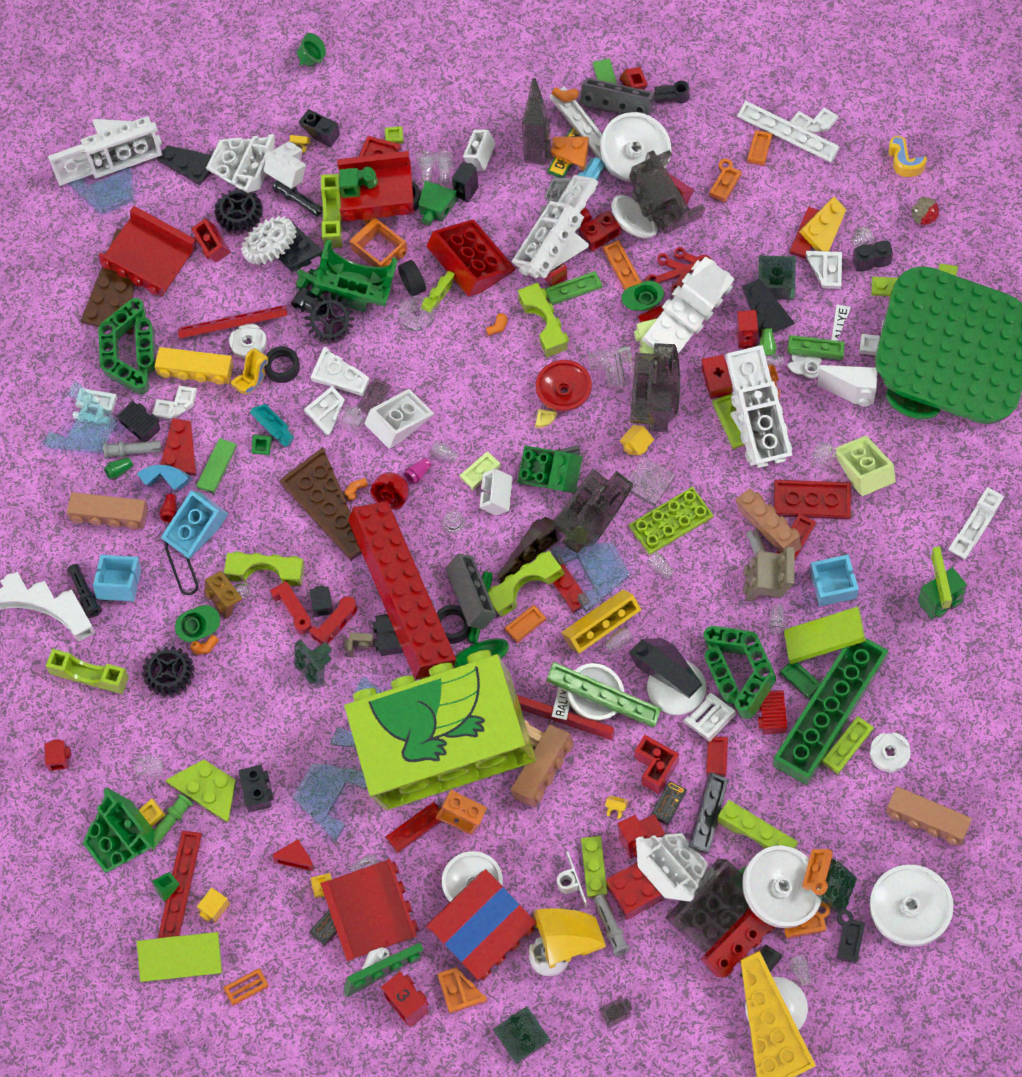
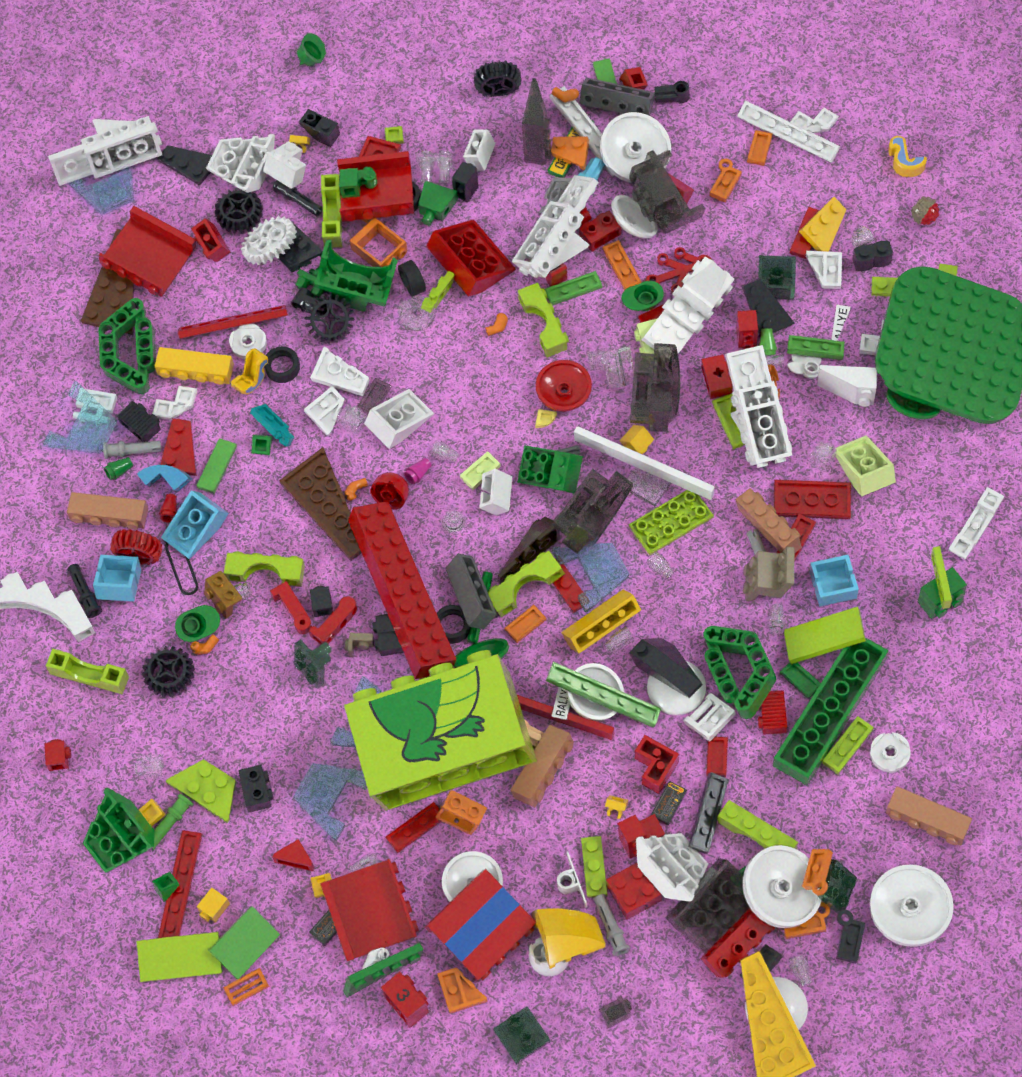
(136, 544): none -> red gear
(244, 942): none -> bright green tile
(497, 79): none -> black gear
(644, 463): none -> white tile

